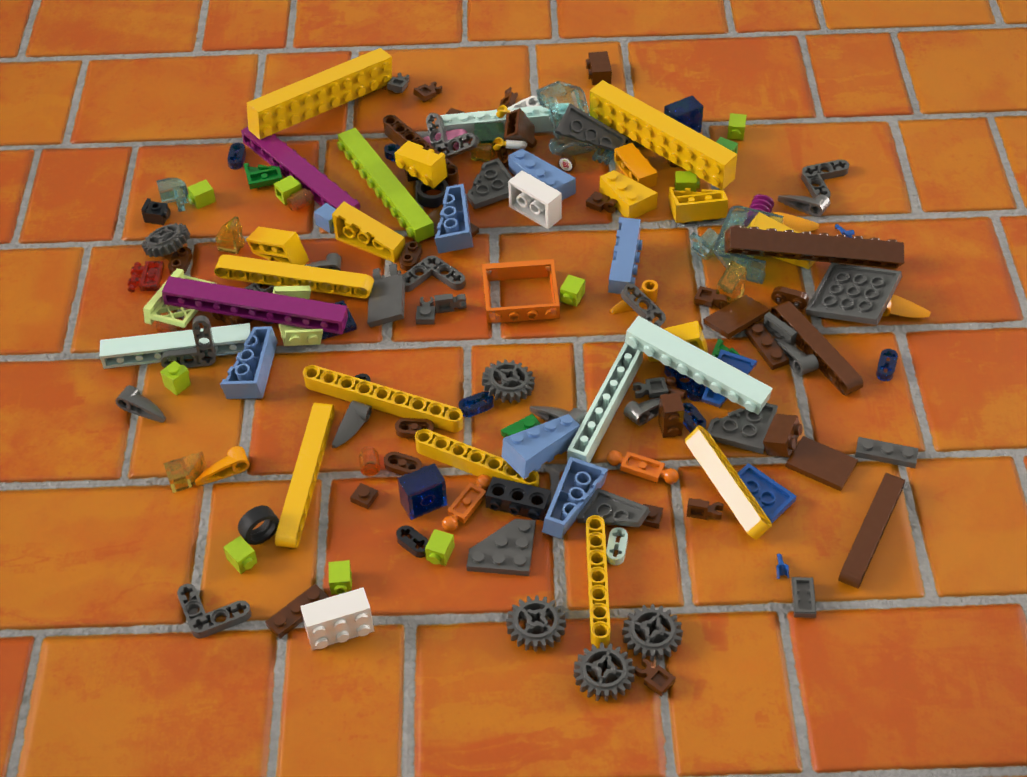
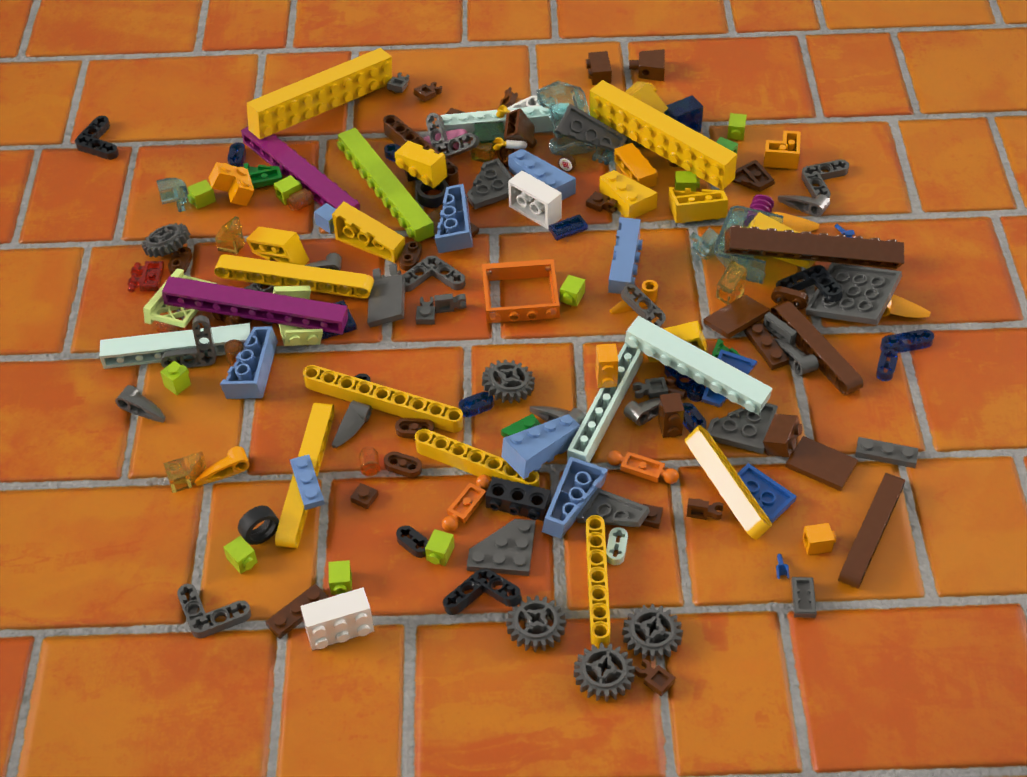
(86, 142): none -> black beam
(155, 212): black brick -> none
(232, 349): none -> clear orange brick
(234, 181): none -> light orange brick
(307, 482): none -> medium blue plate
(422, 491): clear blue brick -> none
(458, 601): none -> black beam
(568, 227): none -> clear blue plate
(606, 365): none -> light orange brick
(646, 93): none -> yellow wedge
(650, 65): none -> reddish brown torso
(708, 297): reddish brown plate -> none
(753, 176): none -> reddish brown wing
(783, 153): none -> light orange brick
(814, 276): none -> black beam
(818, 538): none -> light orange brick
(894, 342): none -> clear blue beam

